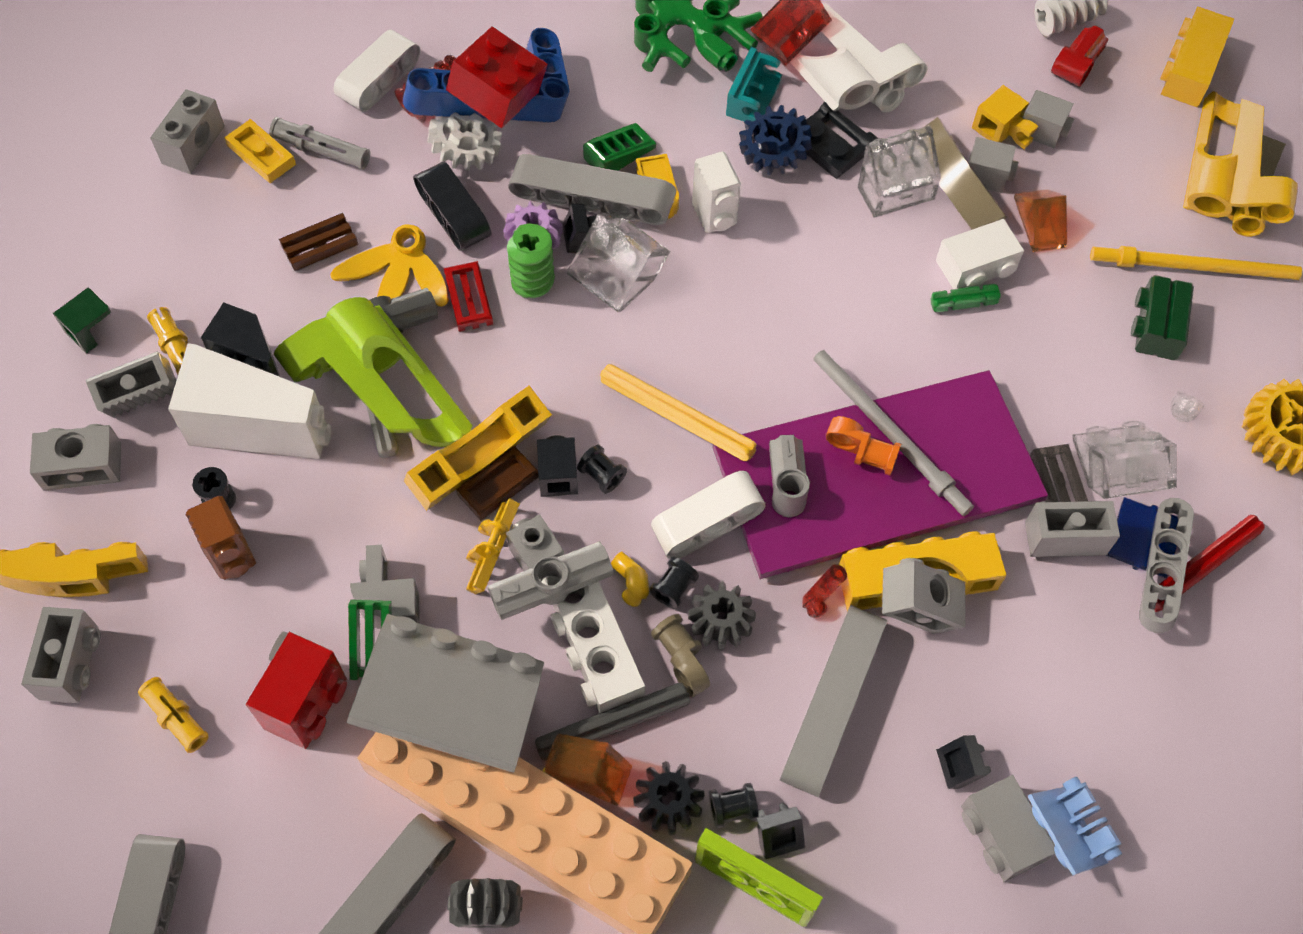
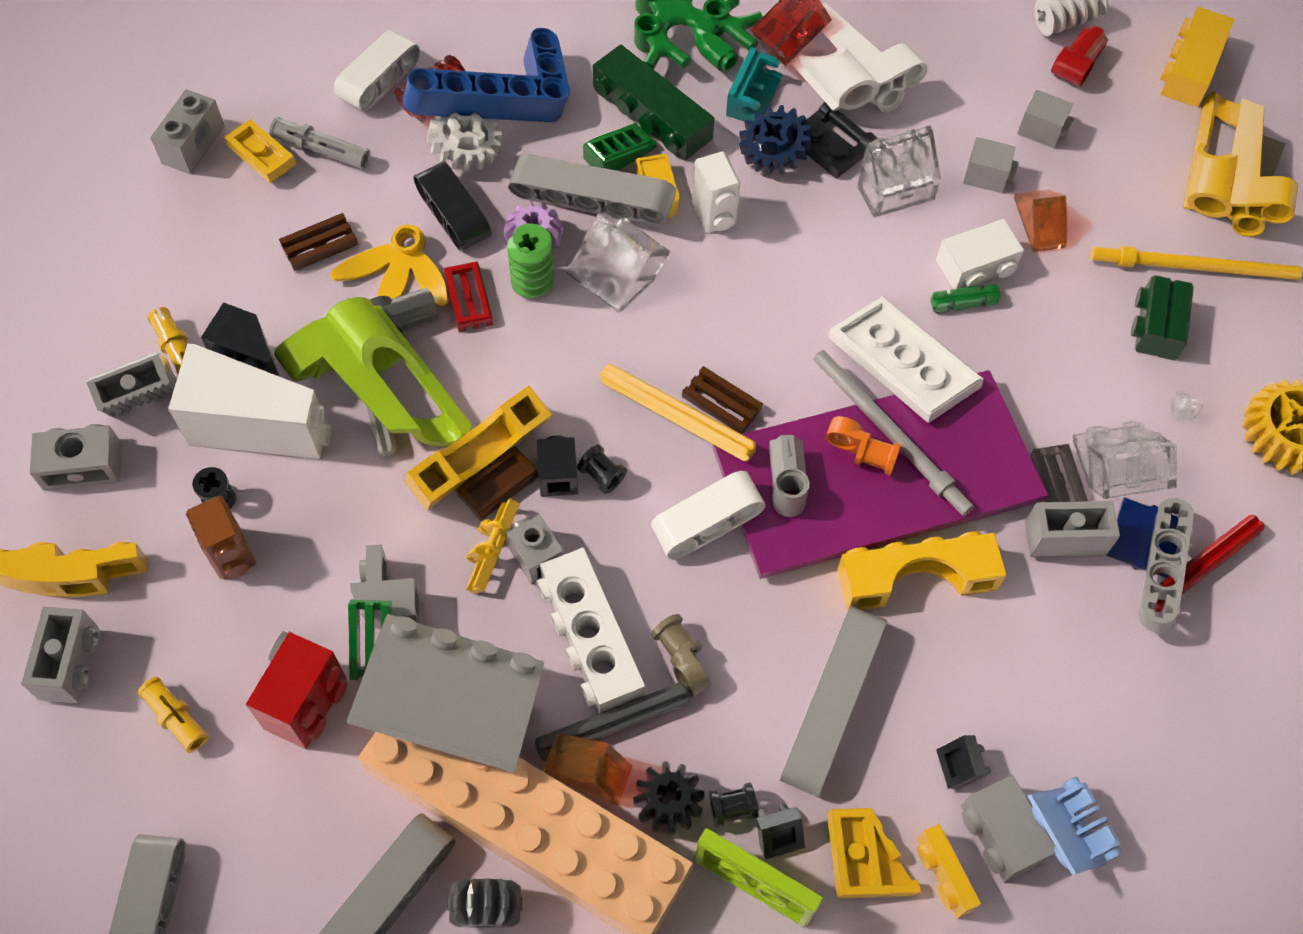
(81, 315): dark green panel -> none
(496, 76): red brick -> none
(527, 591): light grey piece -> none
(576, 227): black tile -> none
(636, 579): yellow arm -> none
(653, 102): none -> dark green brick
(674, 582): black bush -> none
(725, 395): none -> reddish brown tile
(737, 615): dark grey gear -> none
(824, 587): clear red arm -> none
(865, 858): none -> yellow wing
(905, 359): none -> white tile
(923, 596): light grey brick -> none
(954, 887): none -> yellow plate
(962, 183): dark tan slope -> none
(1003, 116): yellow brick -> none

